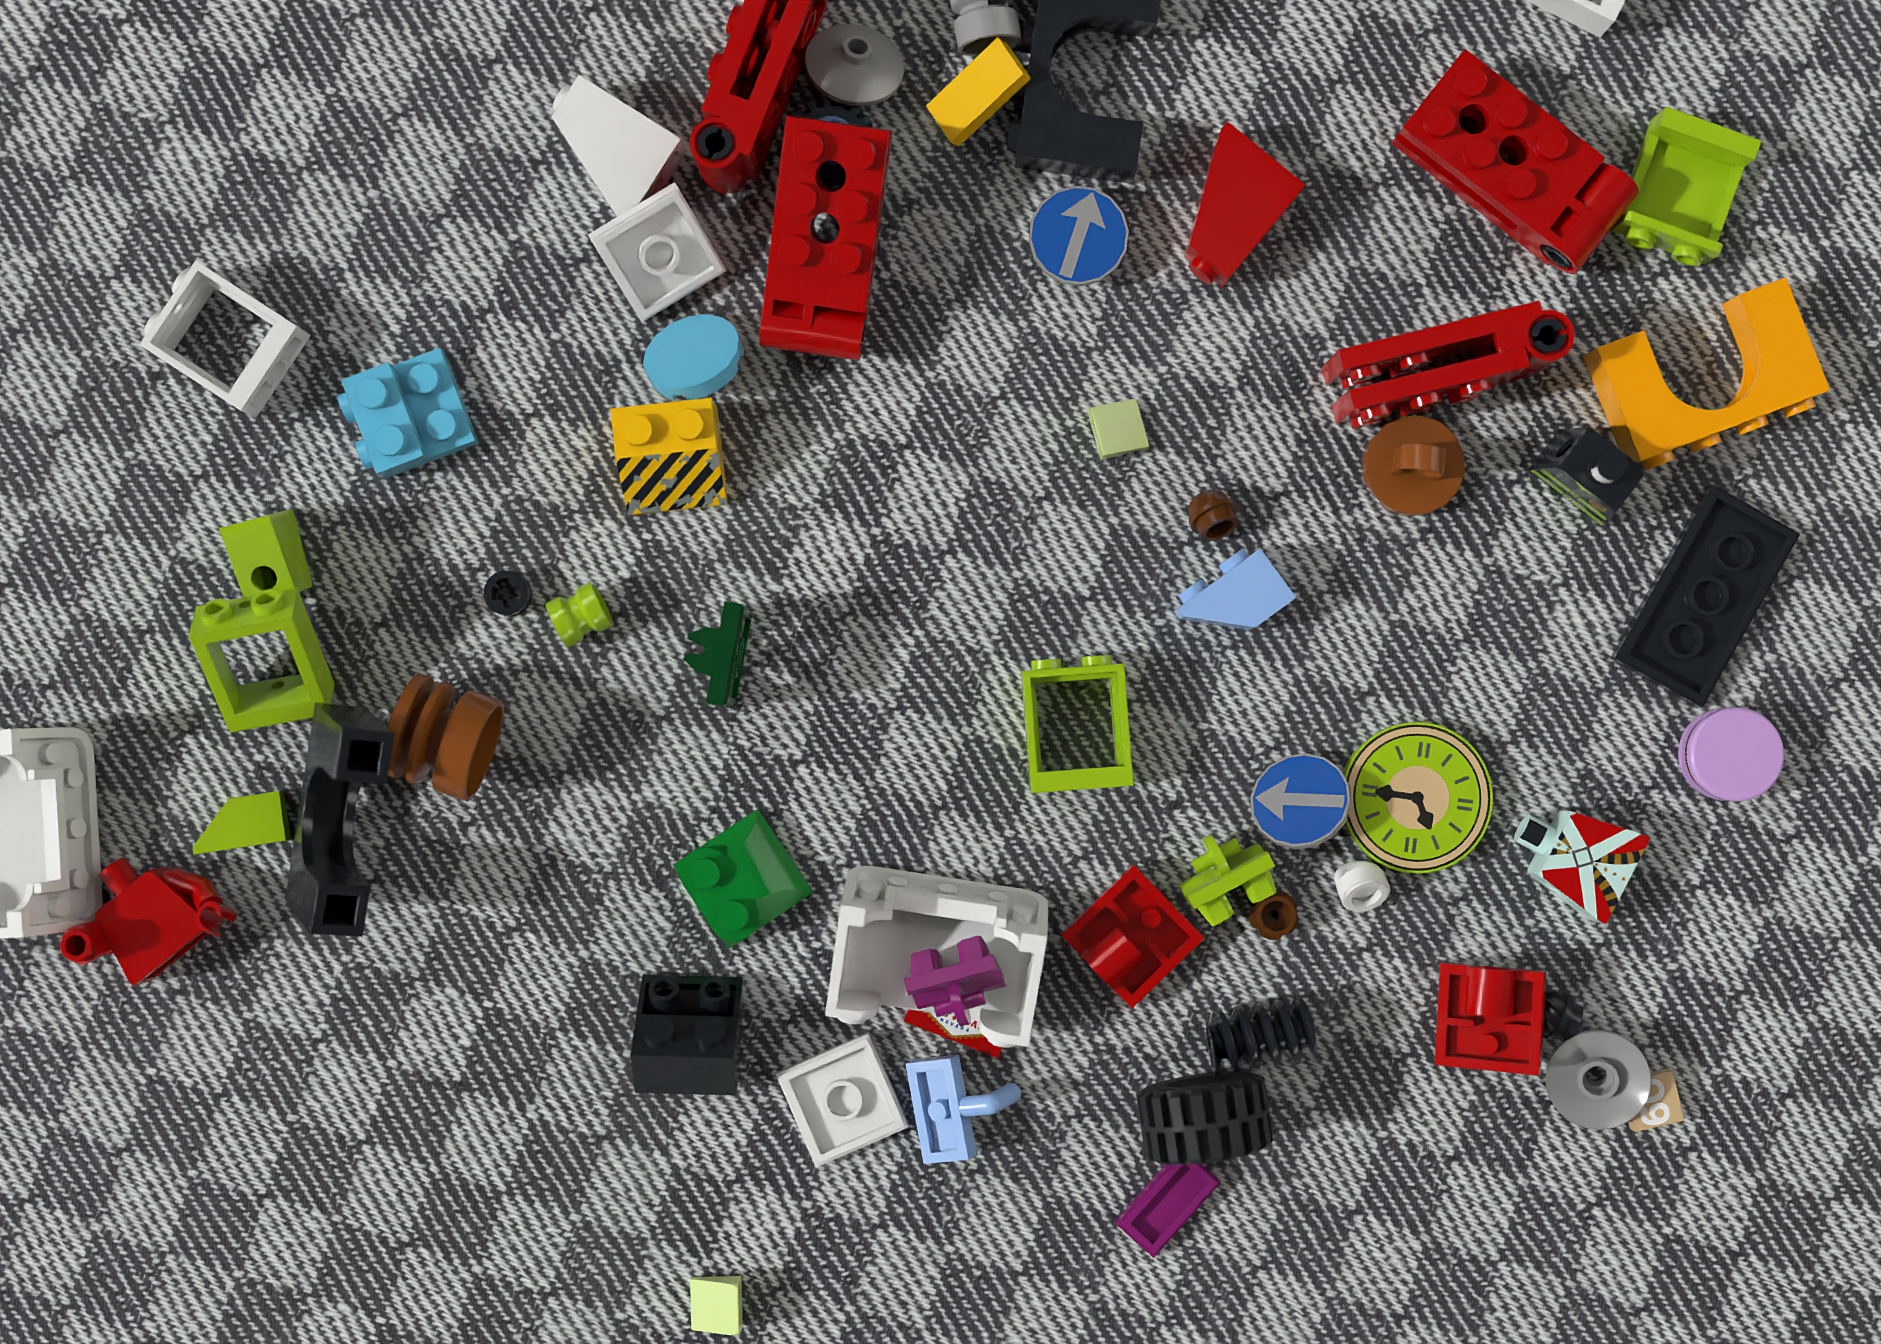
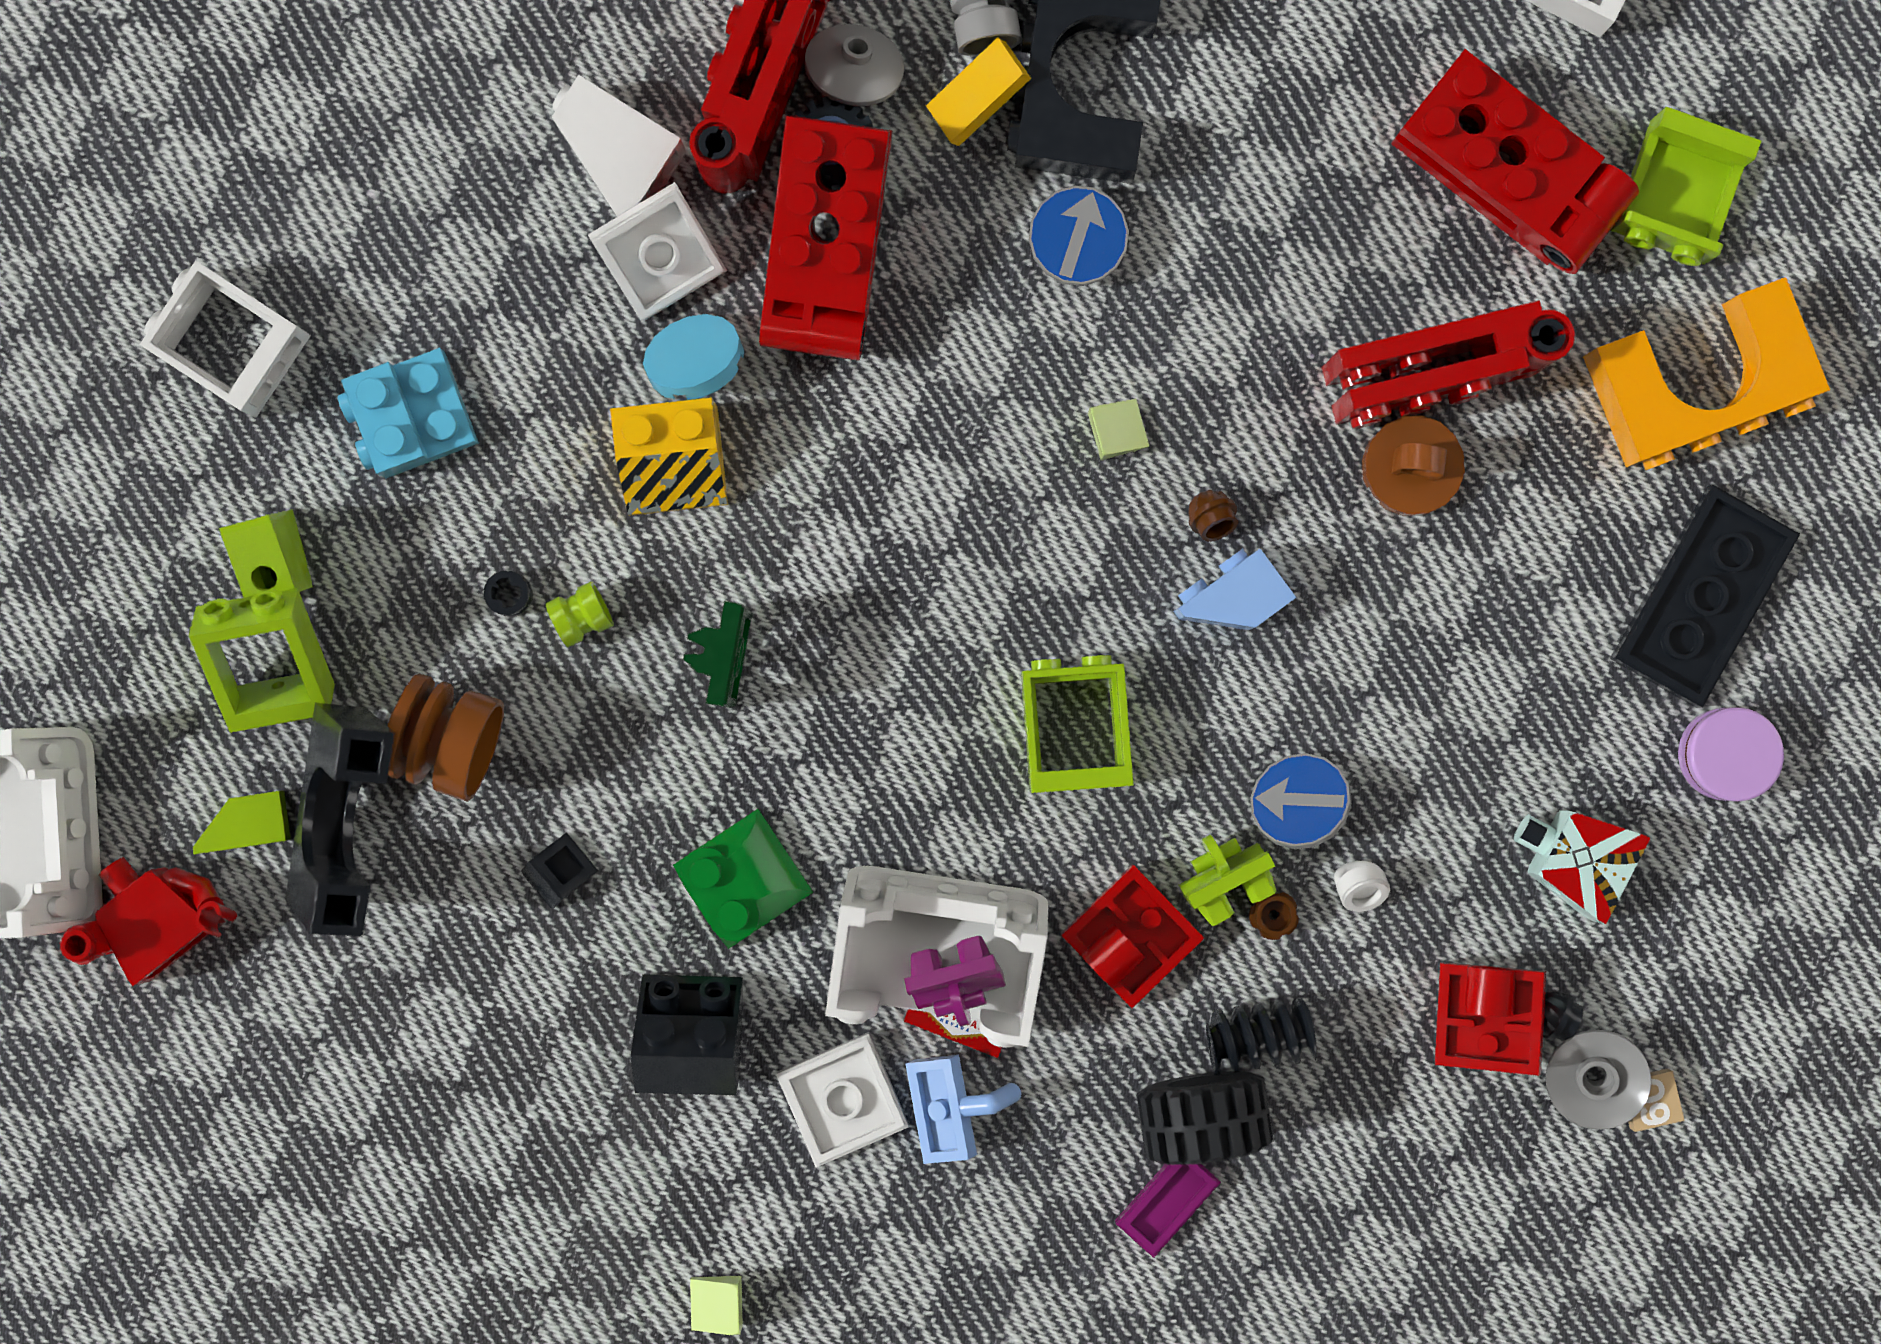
(558, 870): none -> black slope
(1237, 206): red slope -> none
(1417, 797): tile -> none
(1590, 474): black torso -> none

